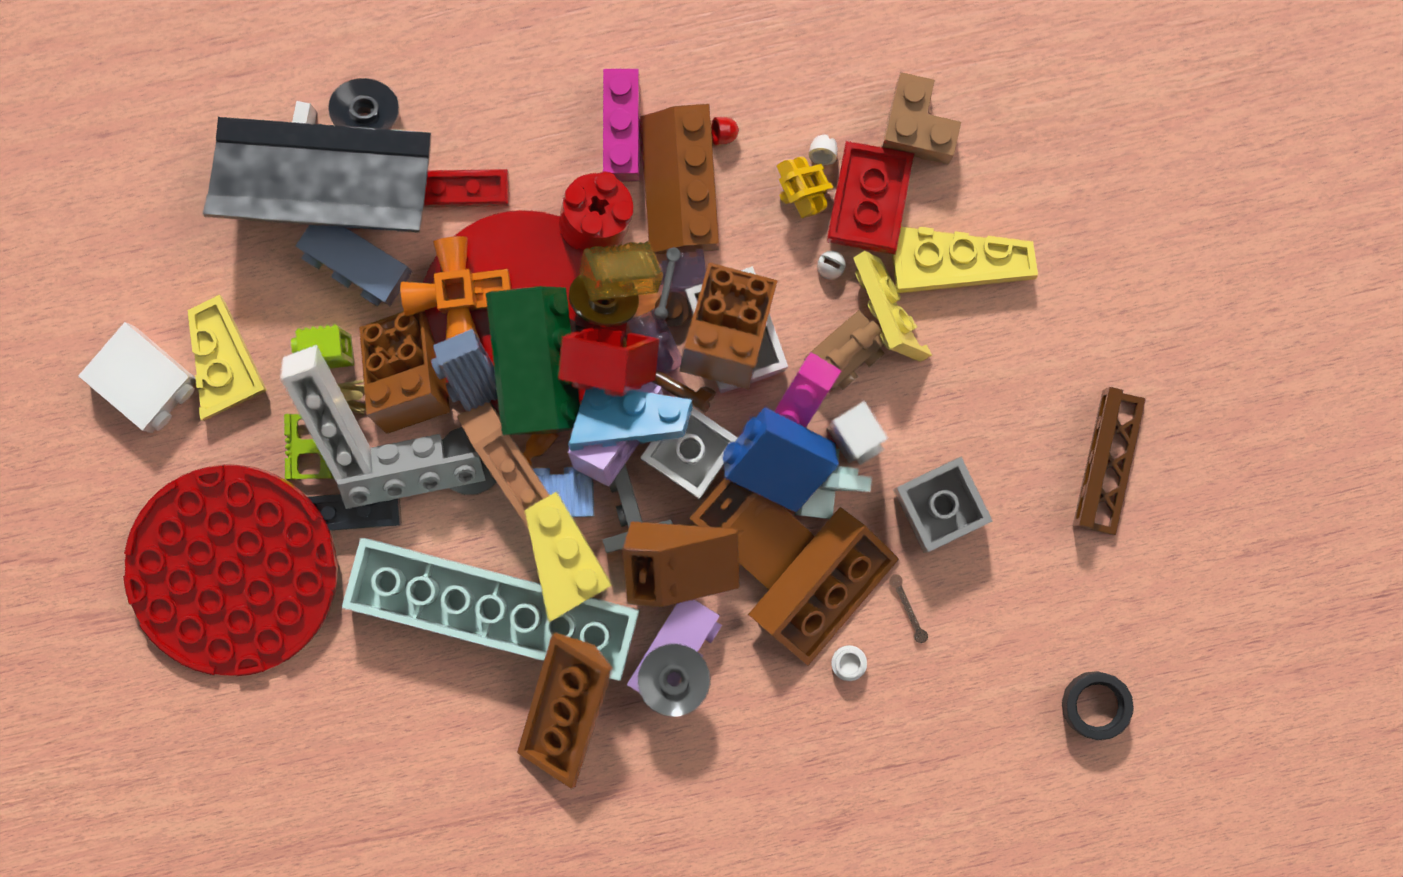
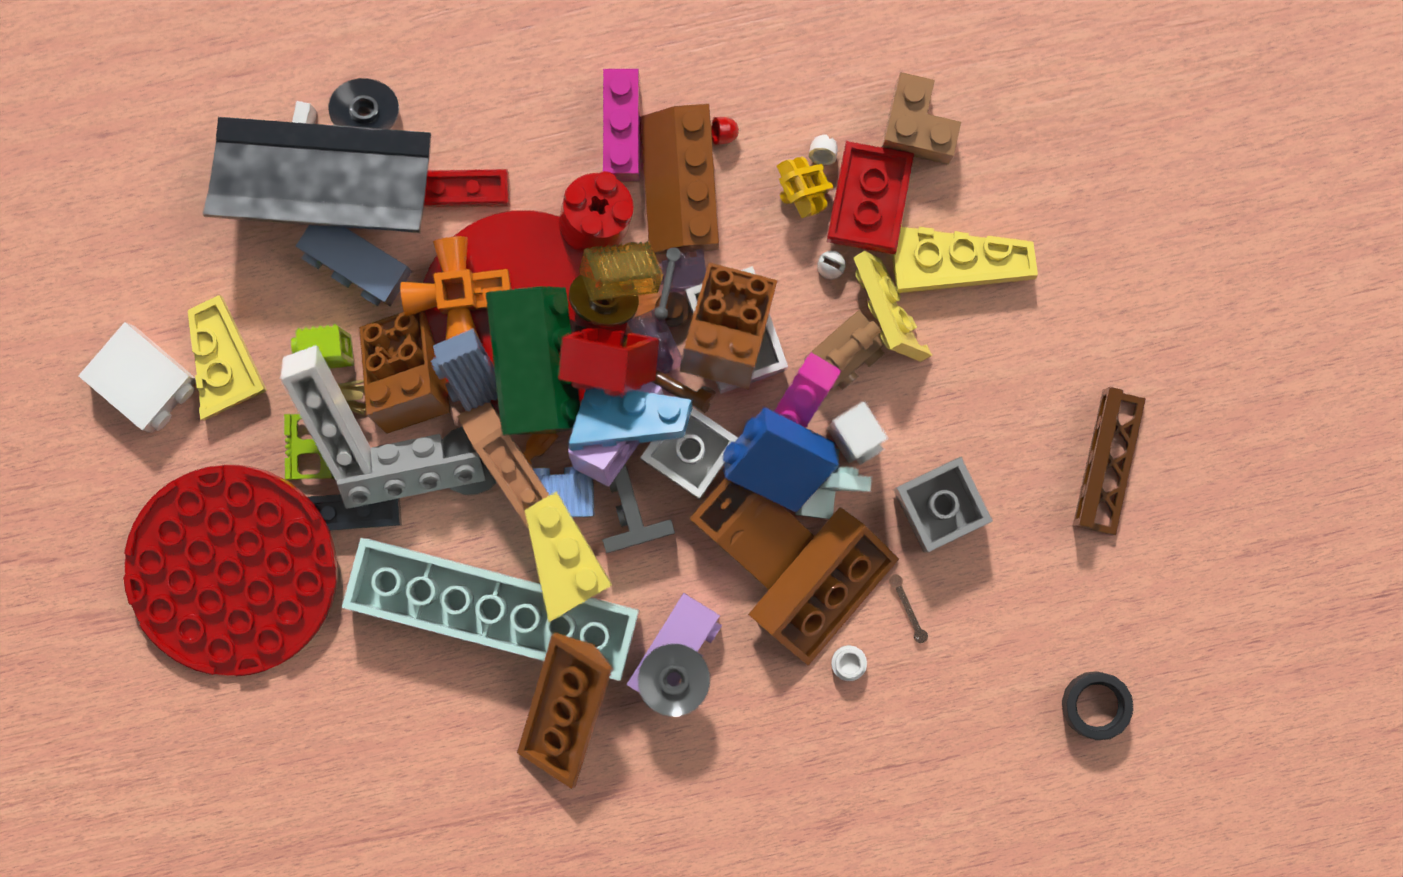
(678, 563): dark orange slope -> none

